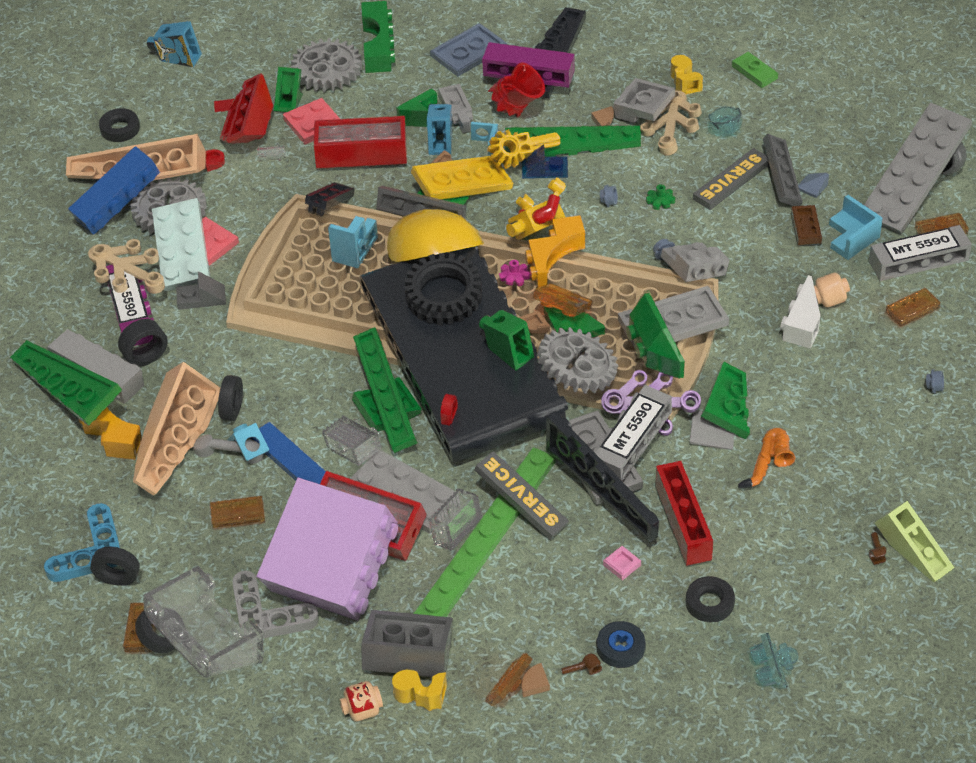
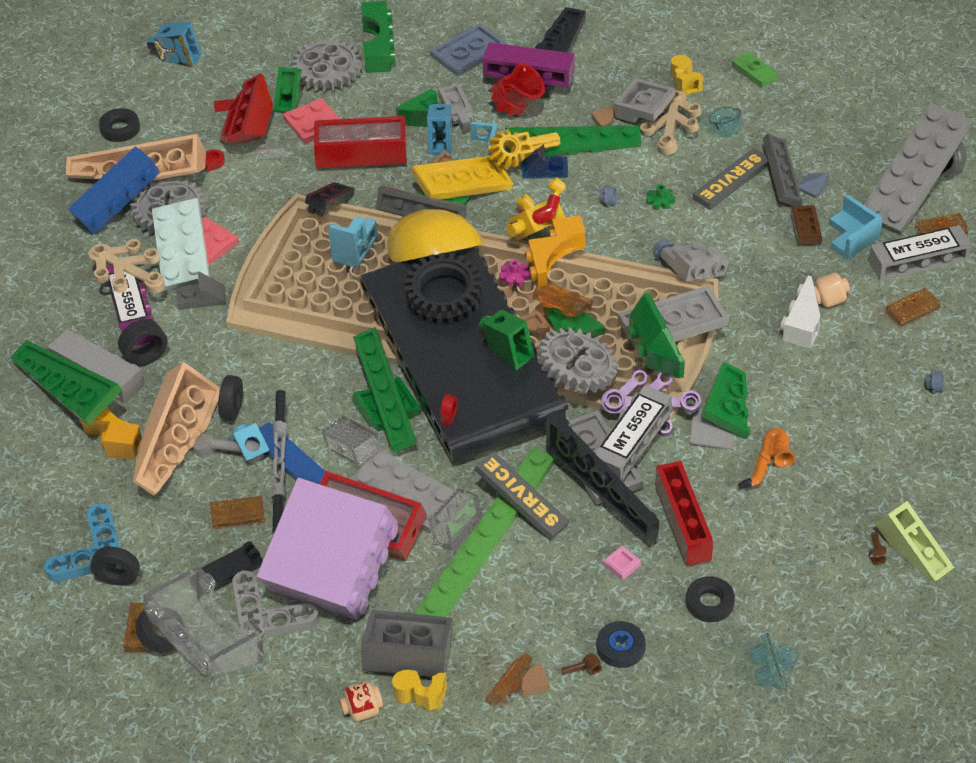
(225, 568): none -> black hinge
(279, 432): none -> piece

